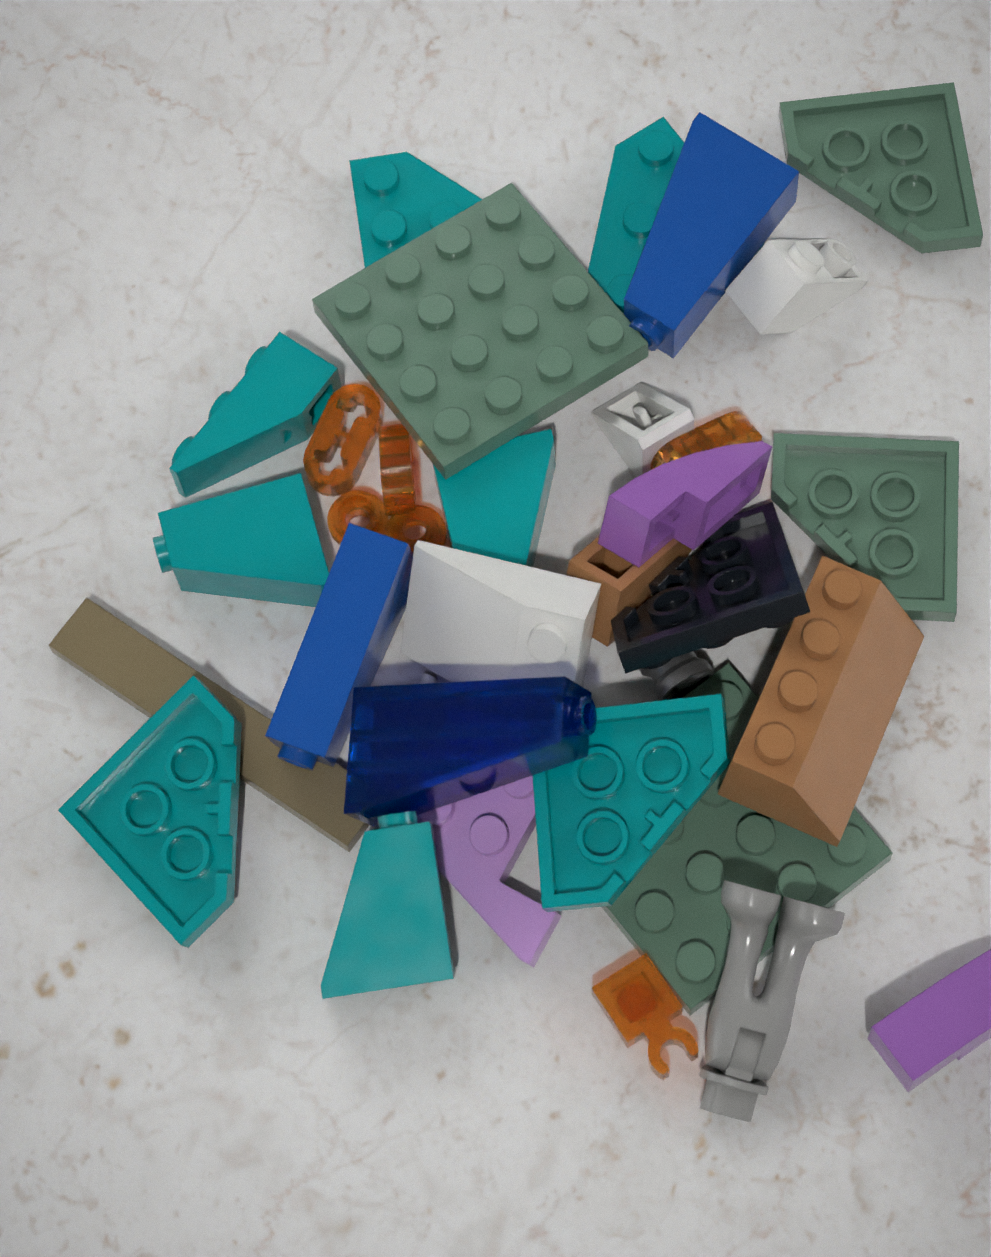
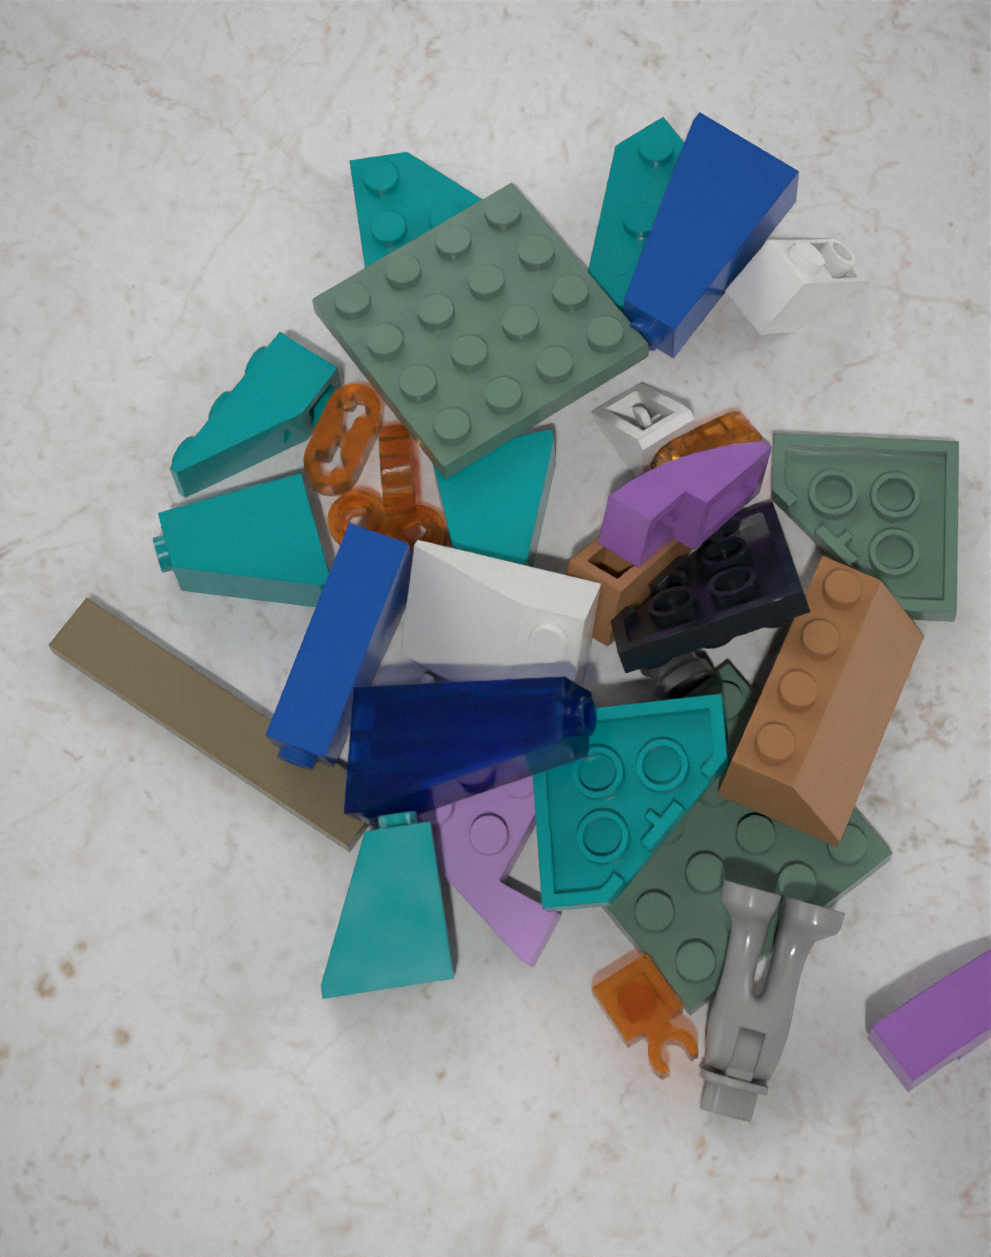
(170, 811): teal plate -> none
(892, 160): sand green plate -> none

